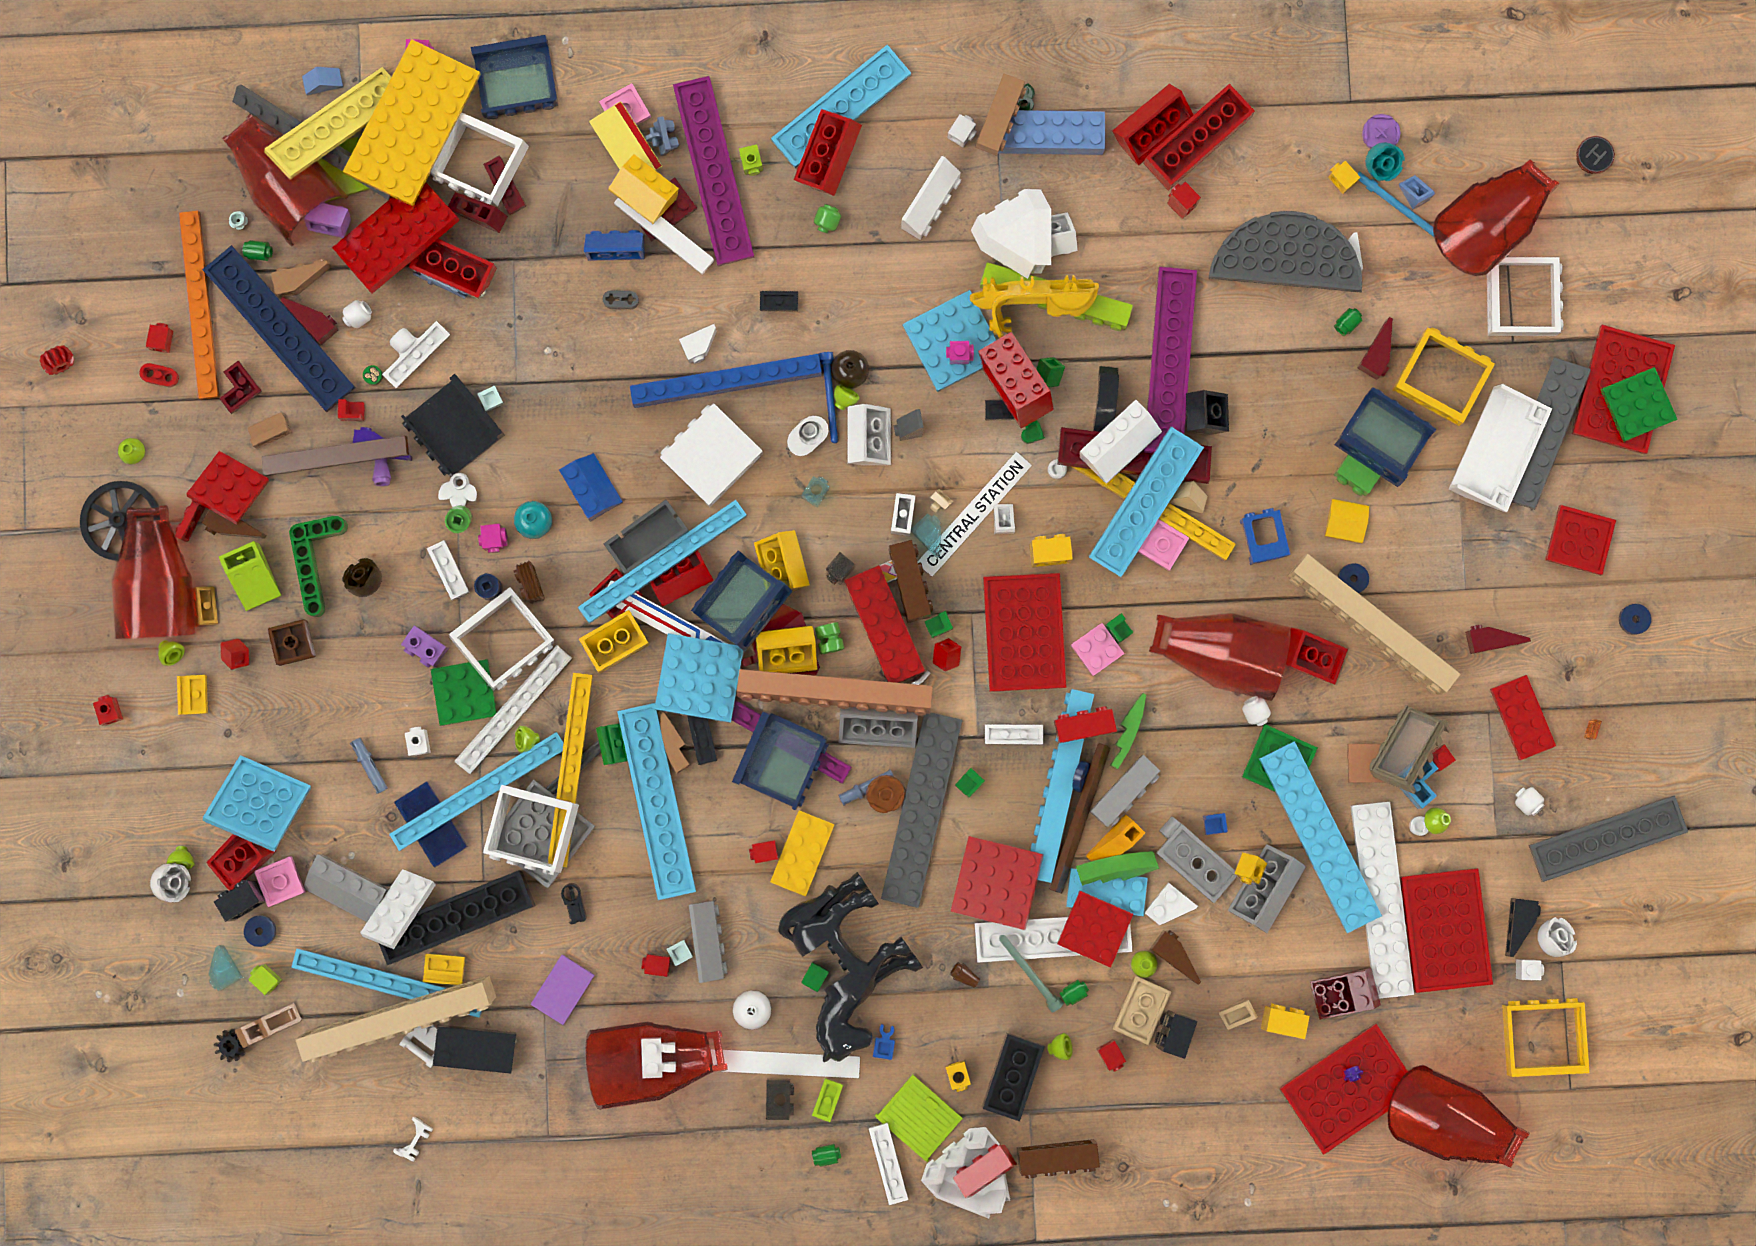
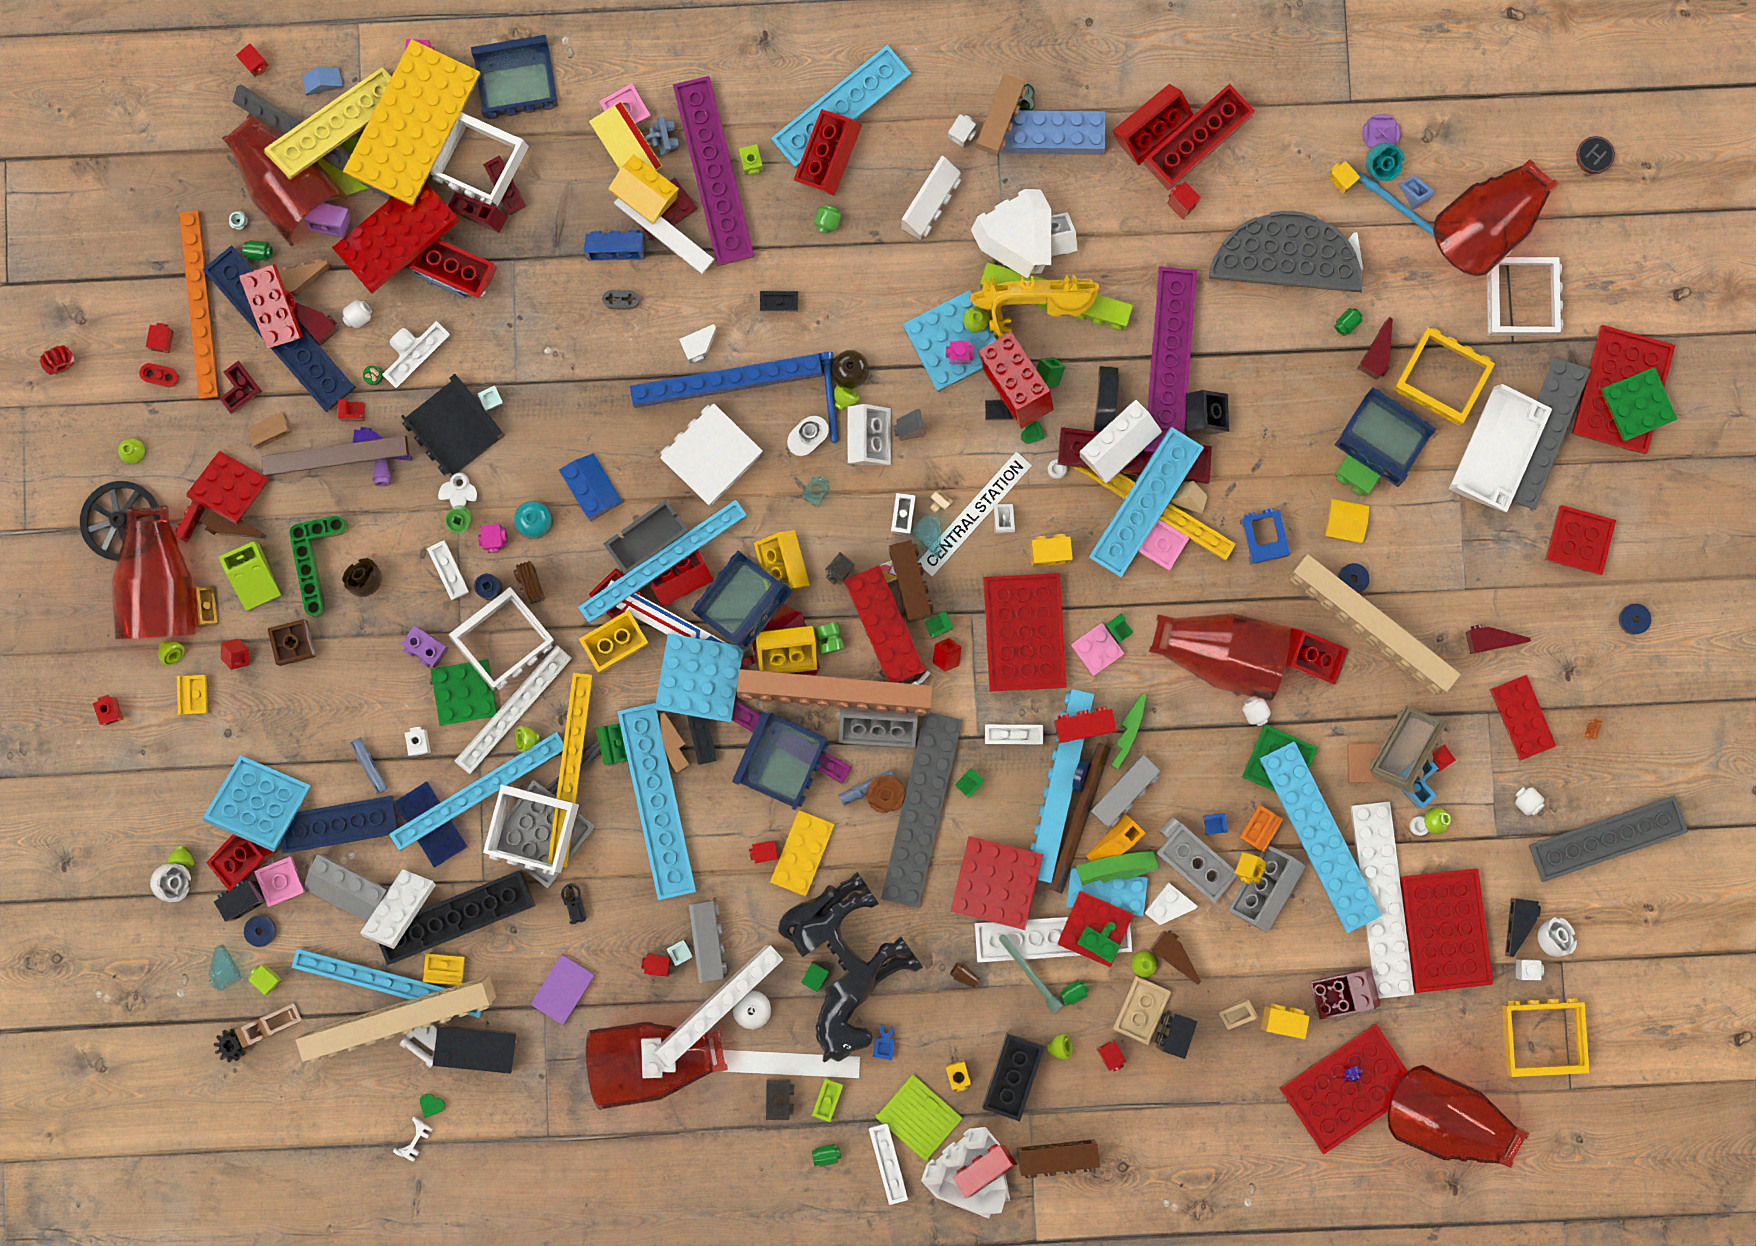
(252, 60): none -> red brick
(271, 306): none -> plate
(340, 824): none -> dark blue plate
(431, 1105): none -> green tile
(717, 1006): none -> white brick
(976, 319): none -> lime brick
(1099, 943): none -> green plate
(1261, 828): none -> orange plate

